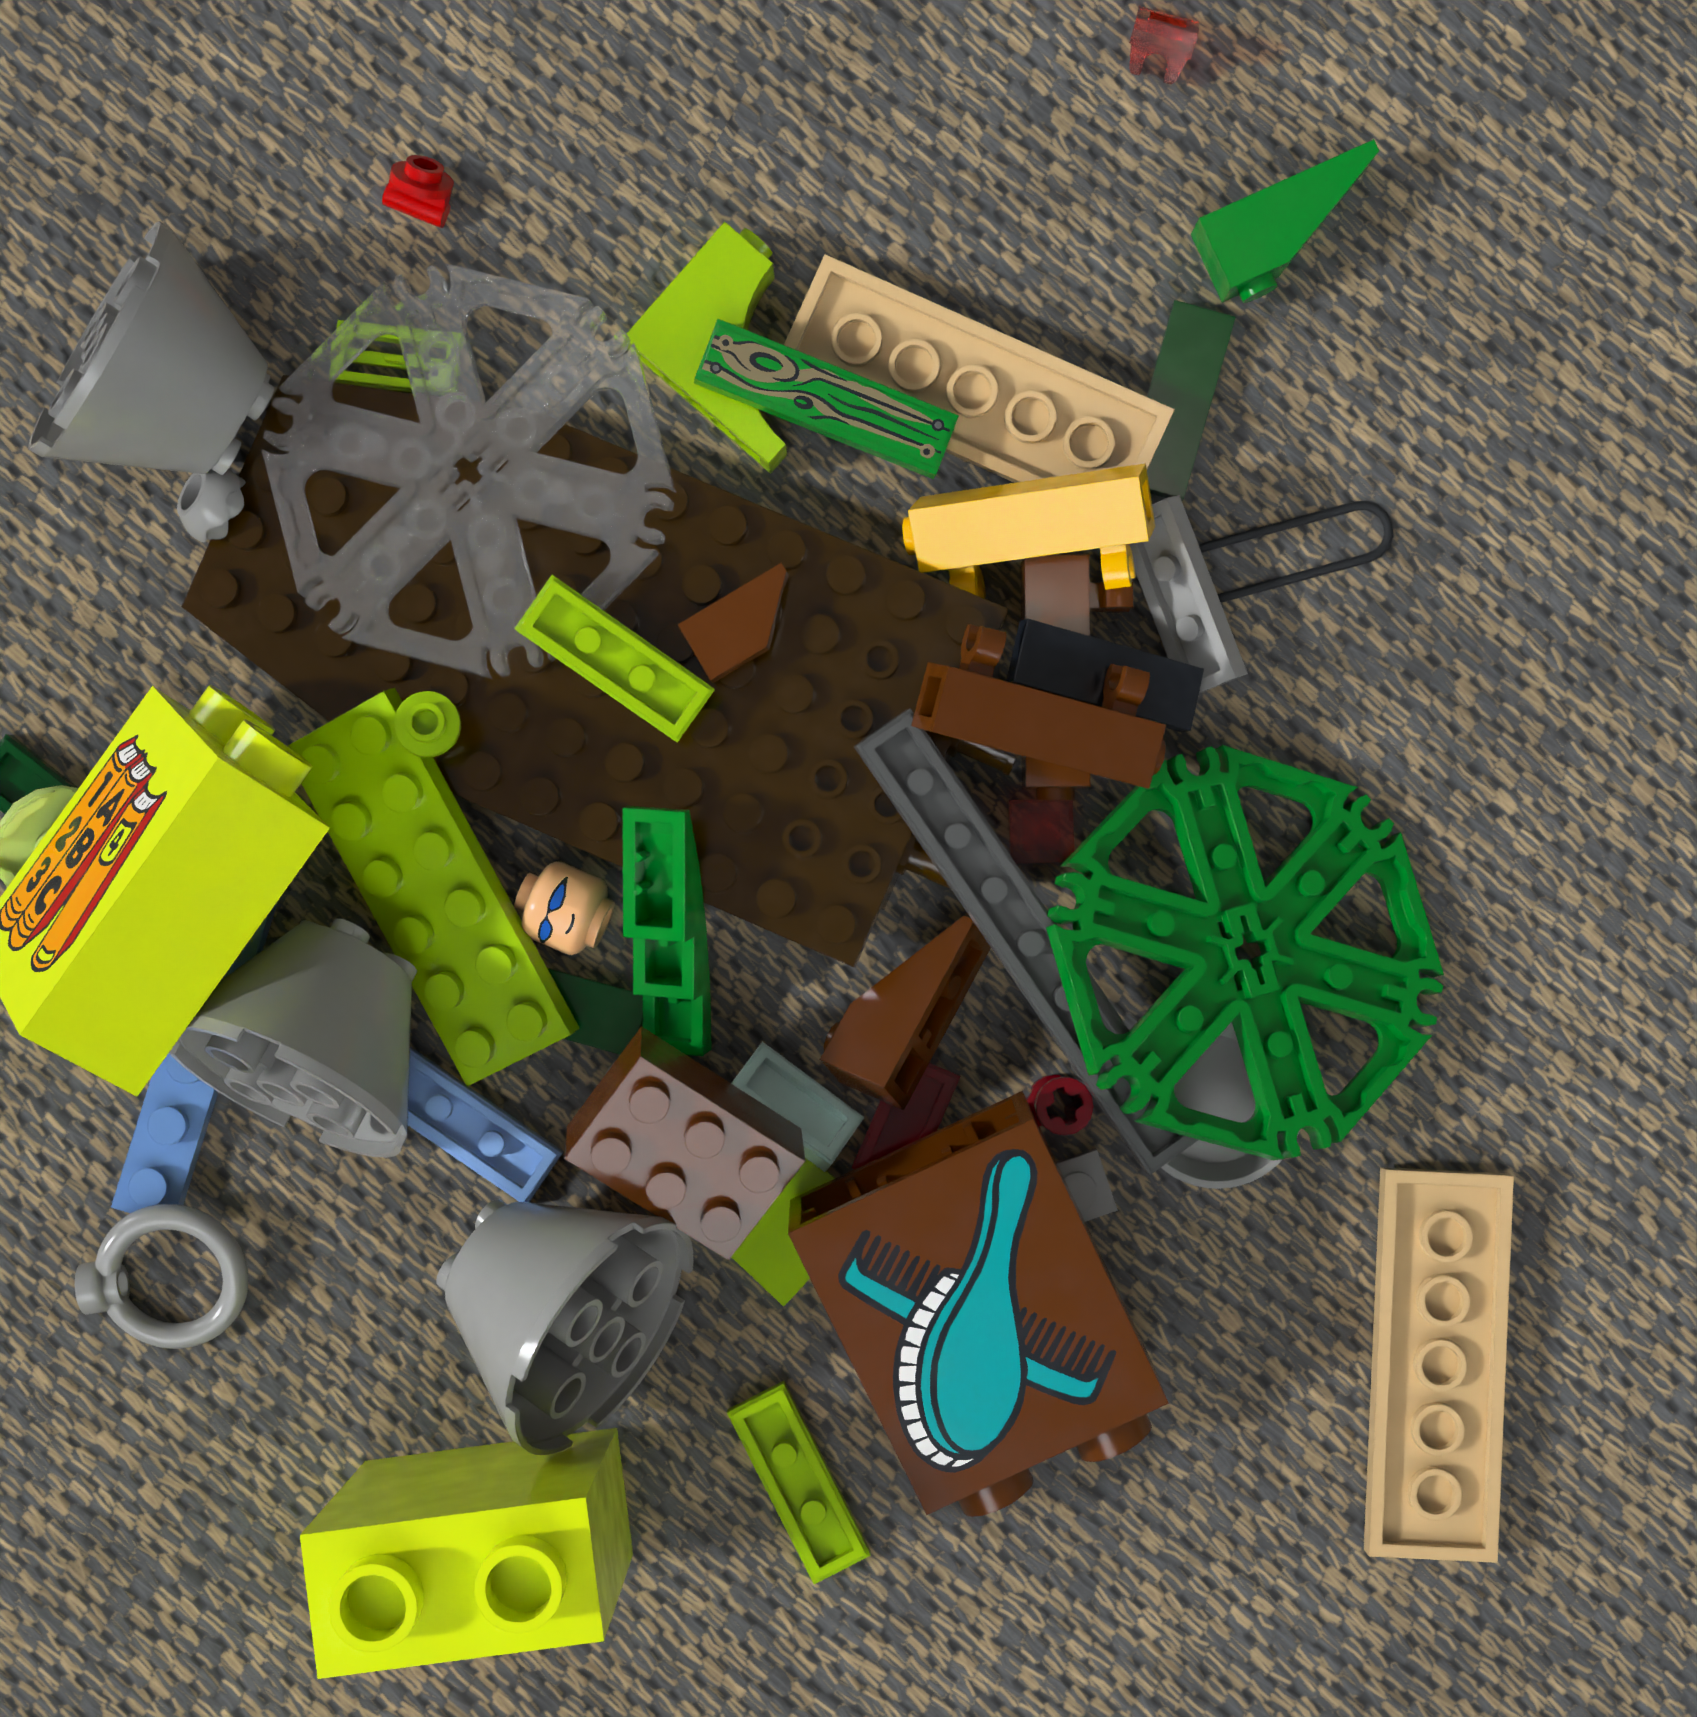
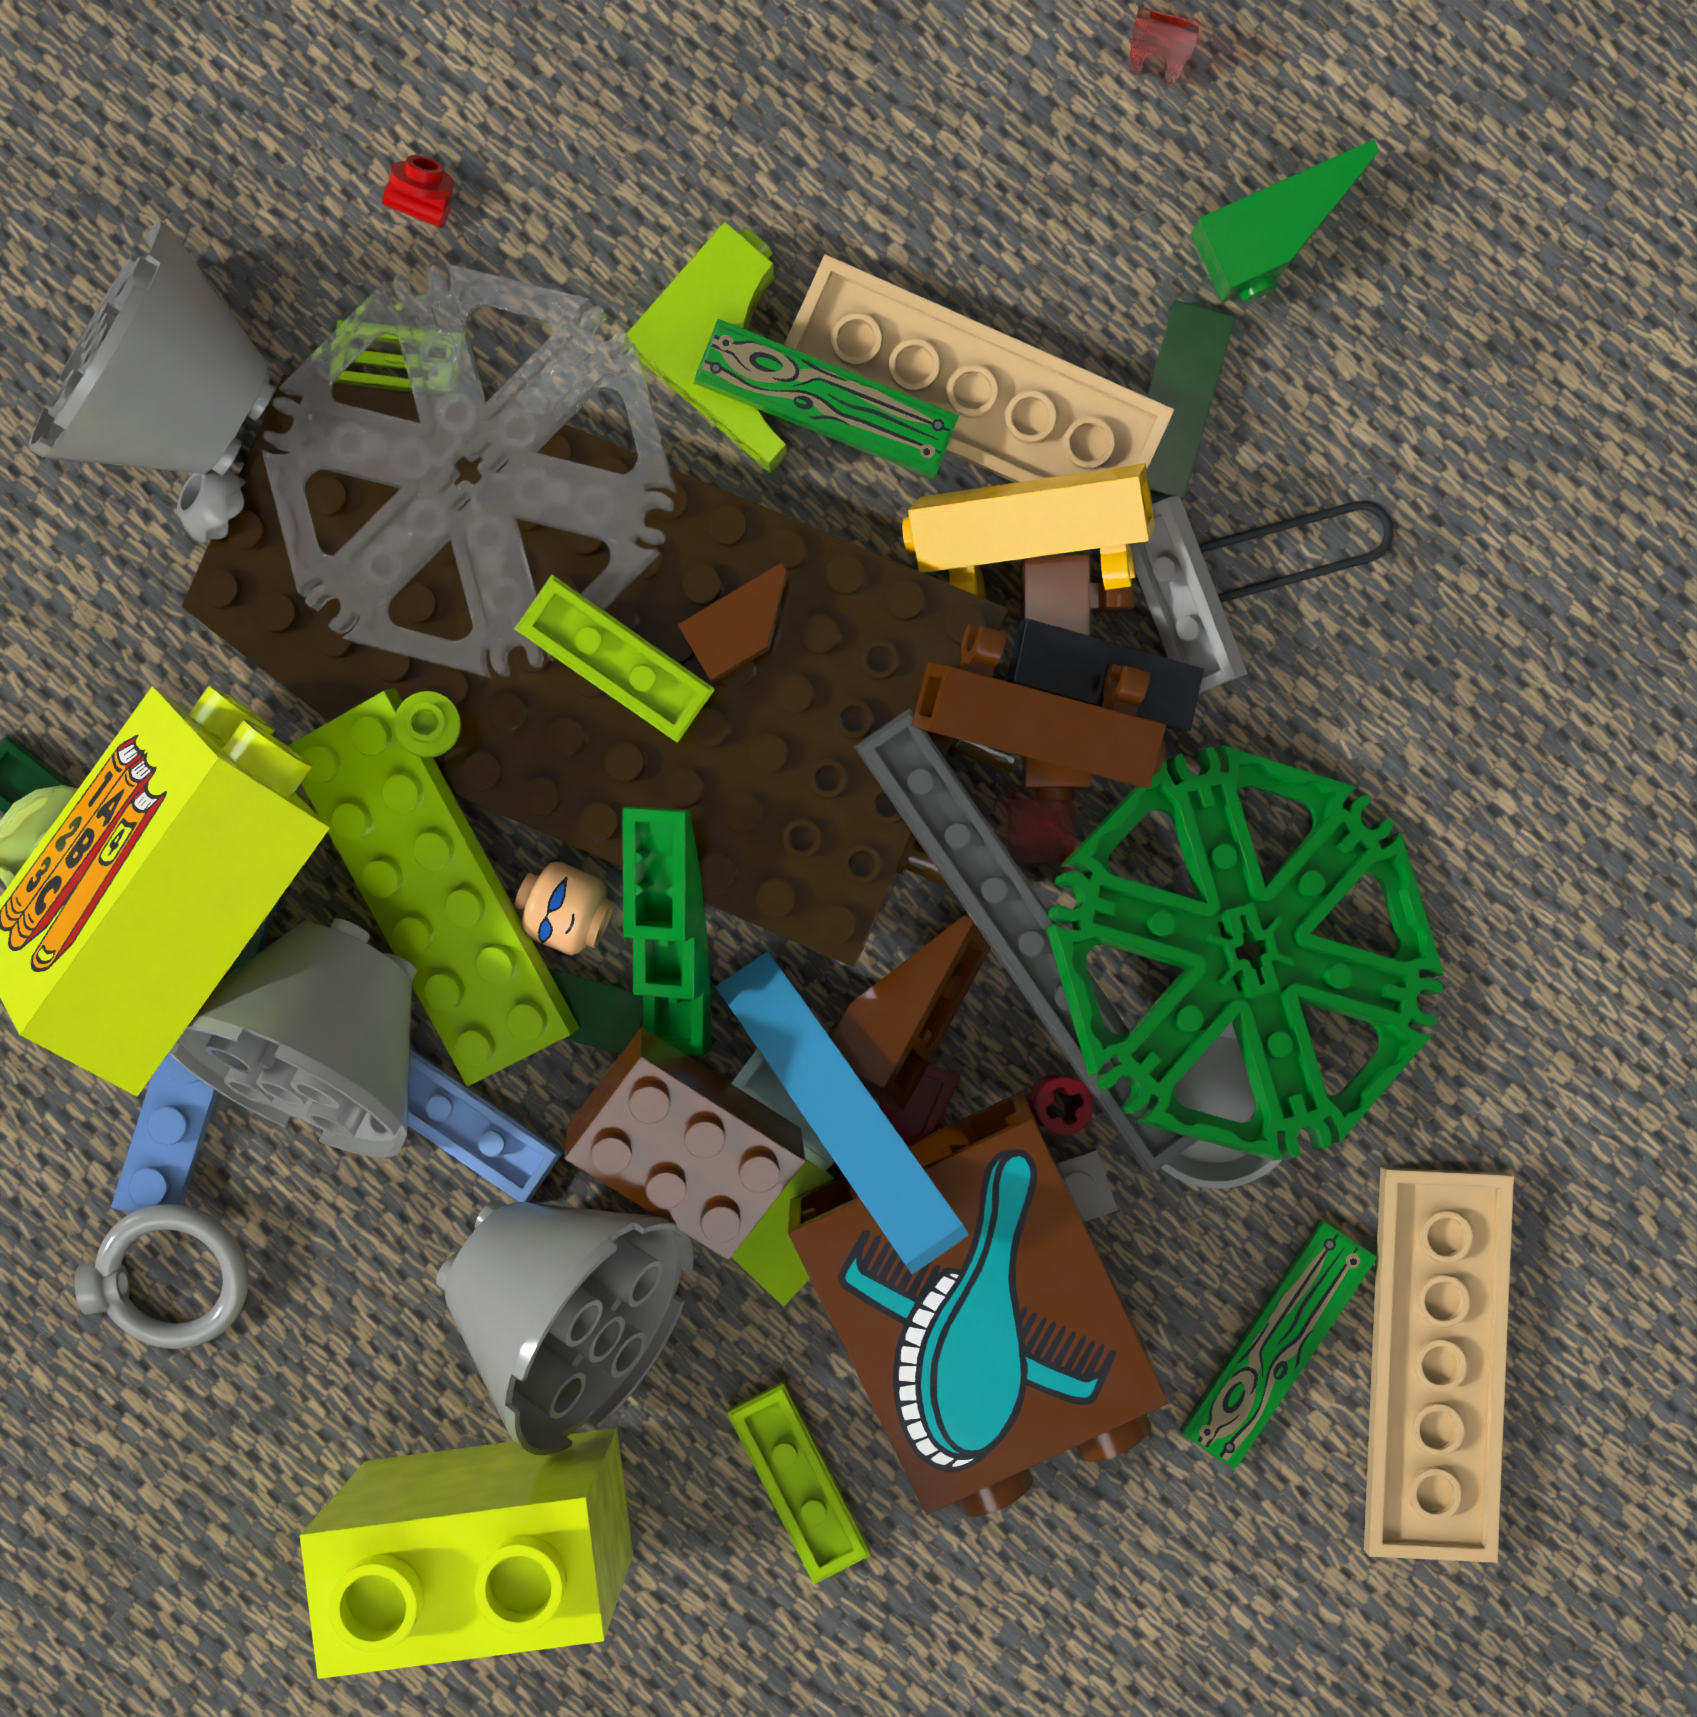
(842, 1113): none -> dark azure tile
(1277, 1344): none -> green tile

